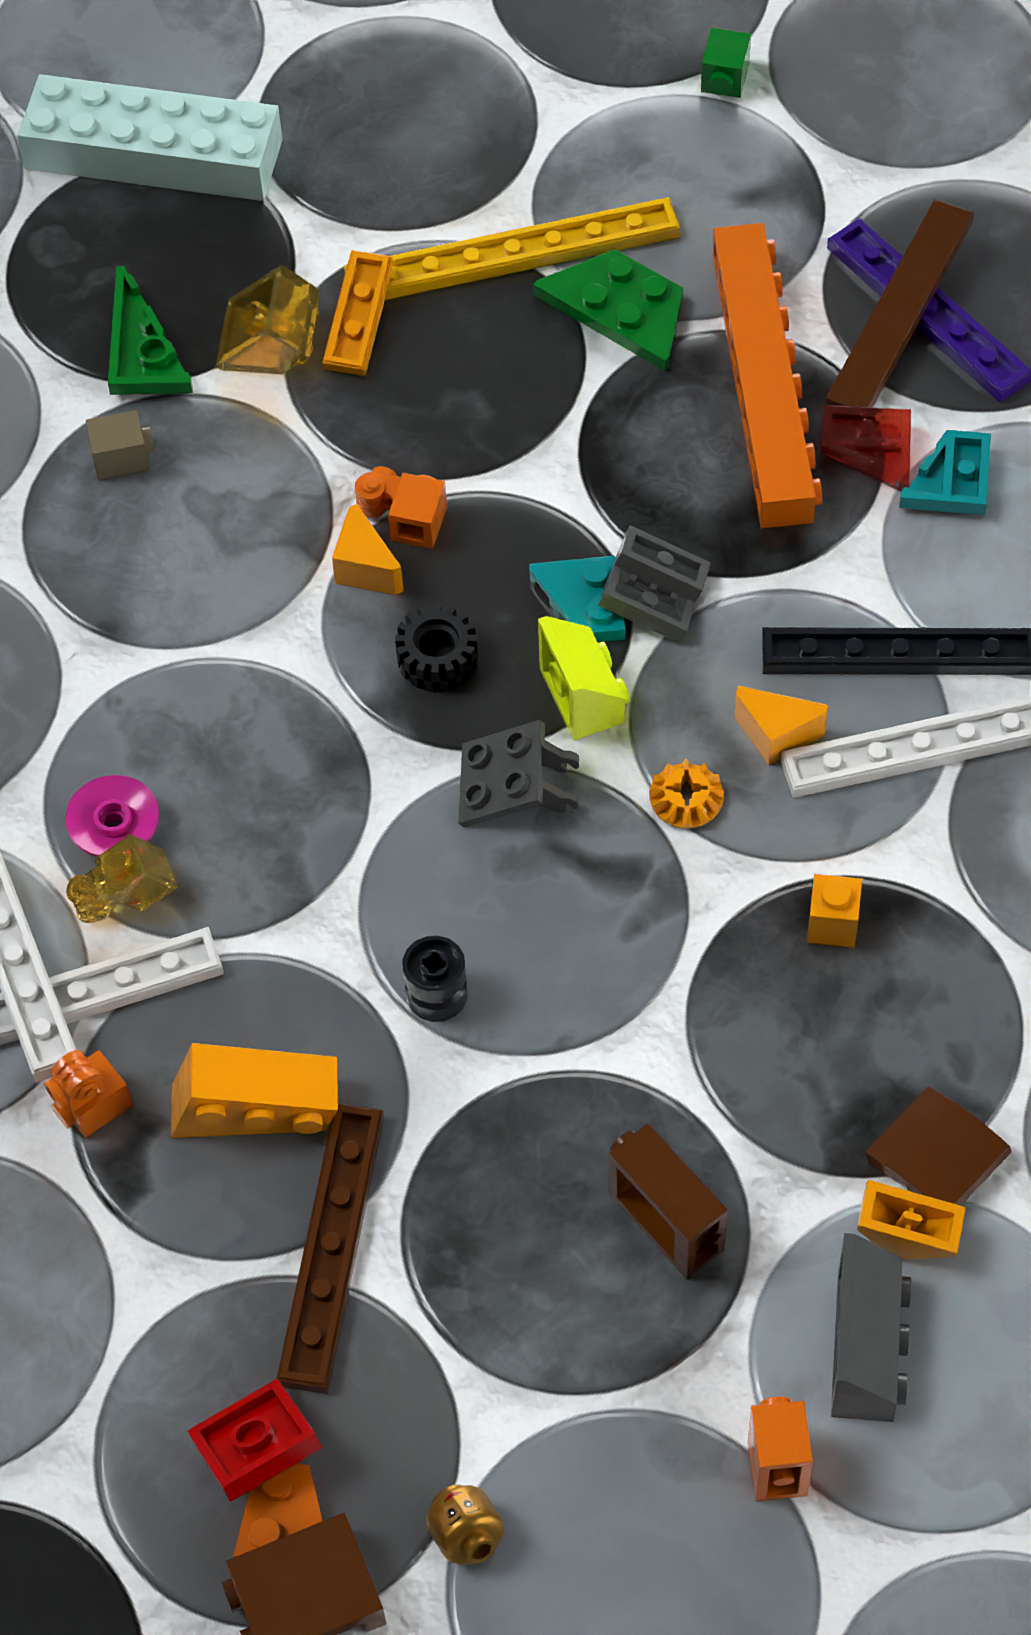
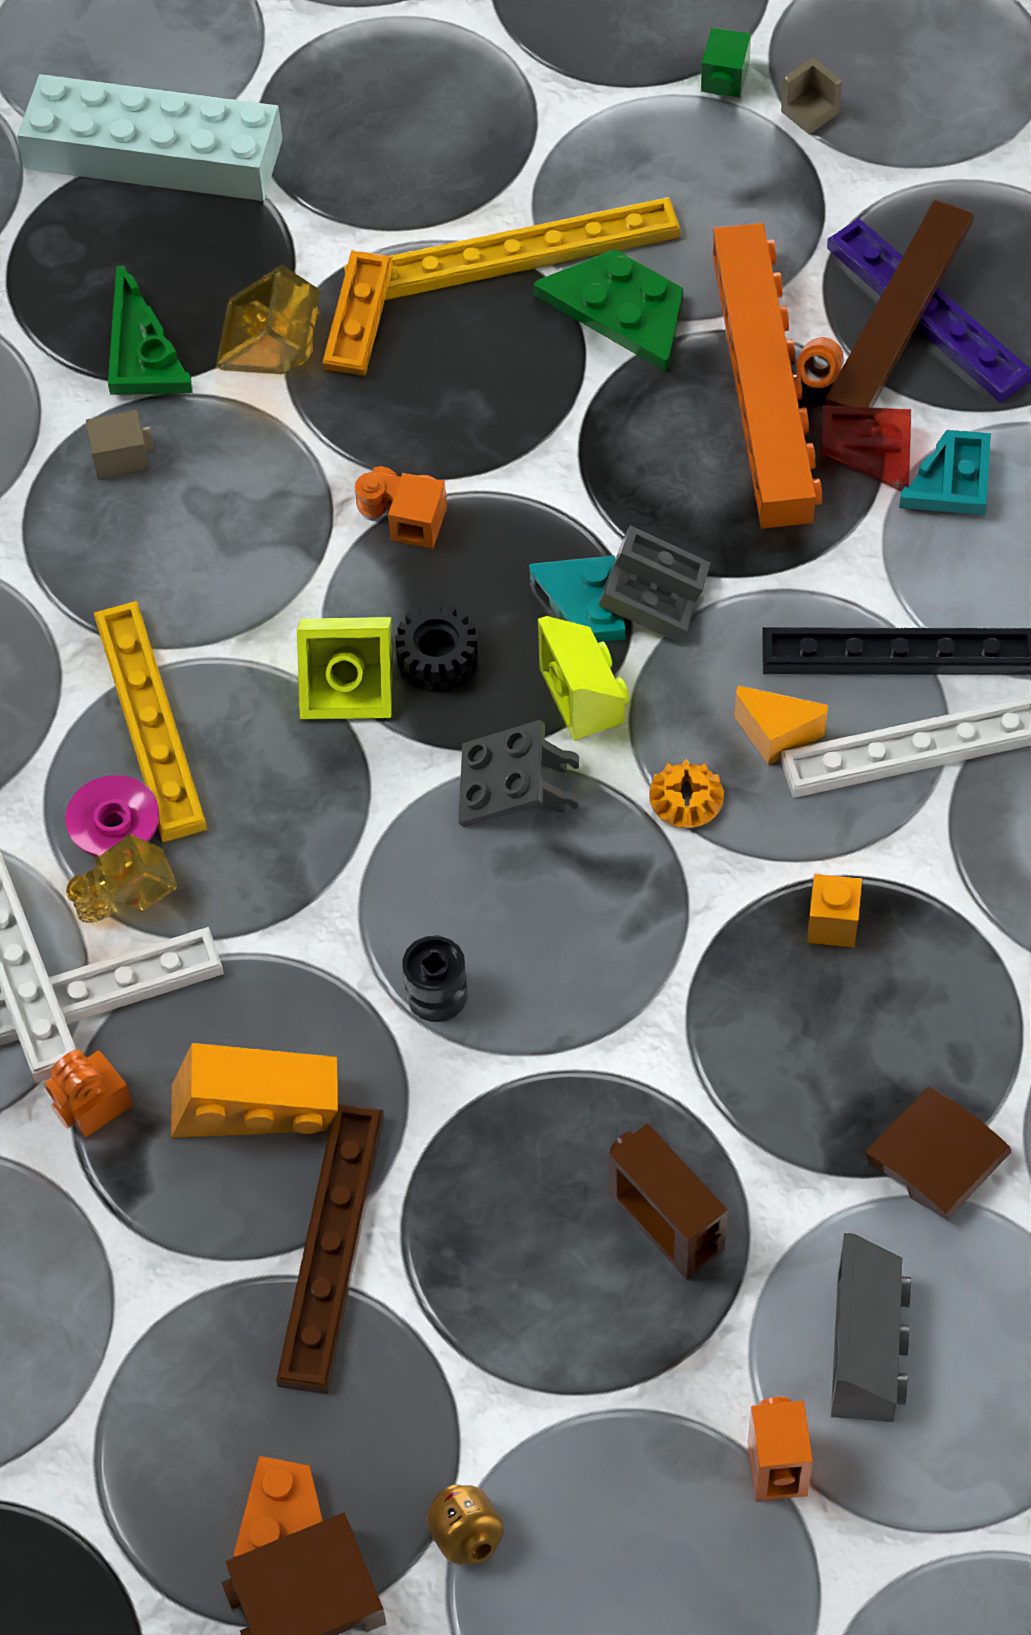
(150, 720): none -> yellow tile
(254, 1439): red plate -> none
(345, 667): none -> neon yellow slope
(363, 557): light orange slope -> none
(811, 95): none -> dark tan panel
(815, 374): none -> orange brick
(910, 1222): light orange slope -> none

